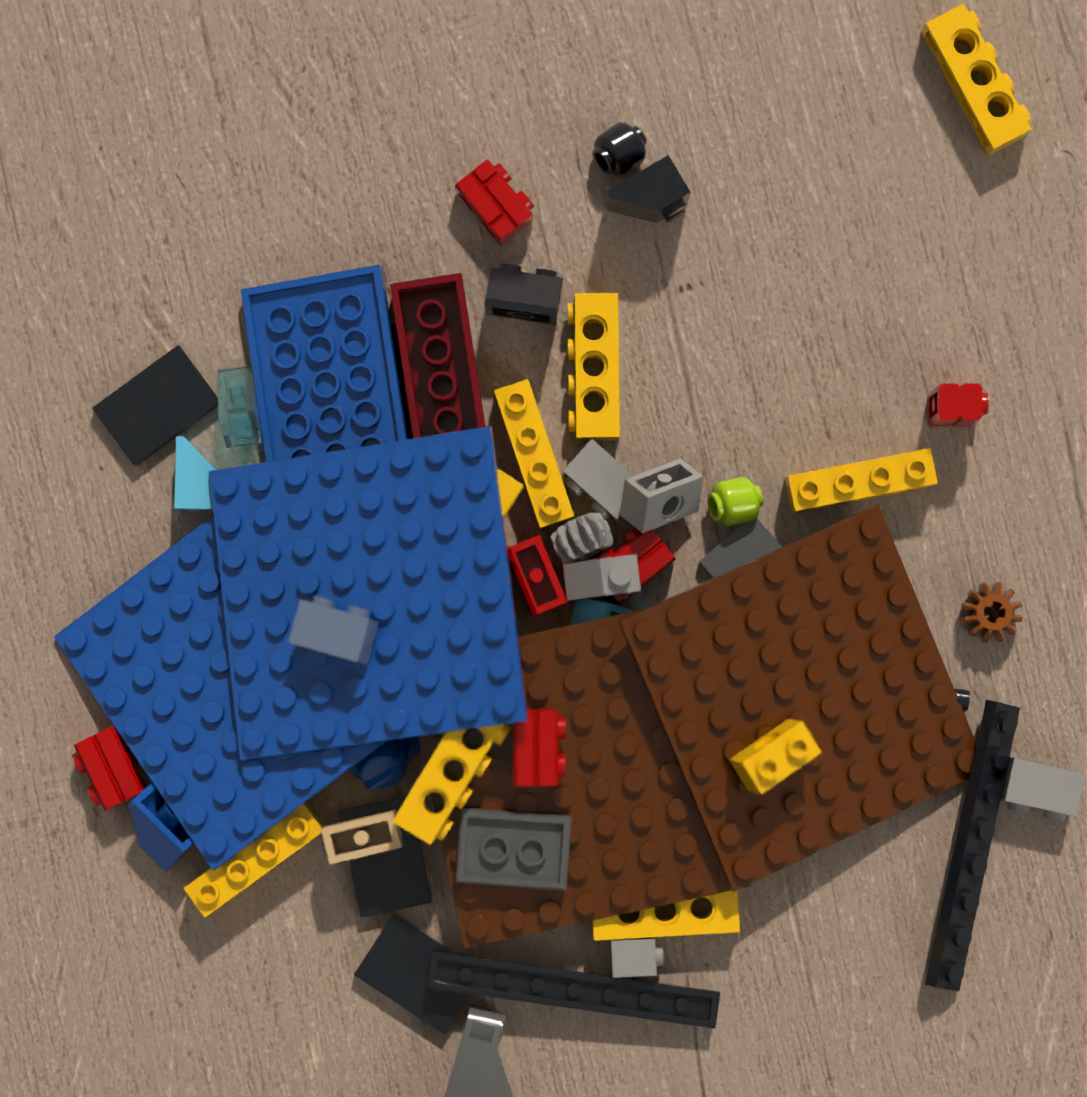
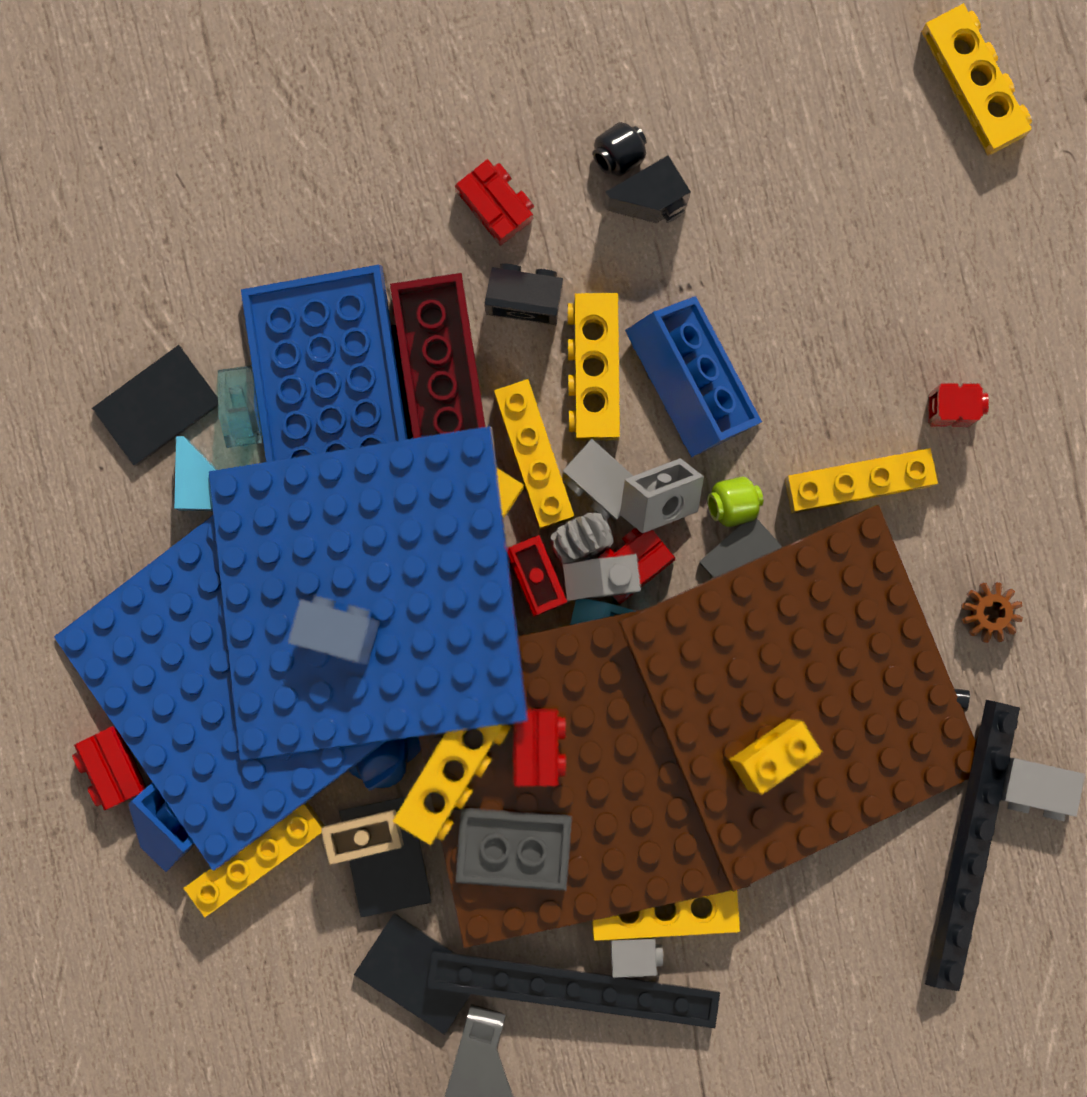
(693, 375): none -> blue slope

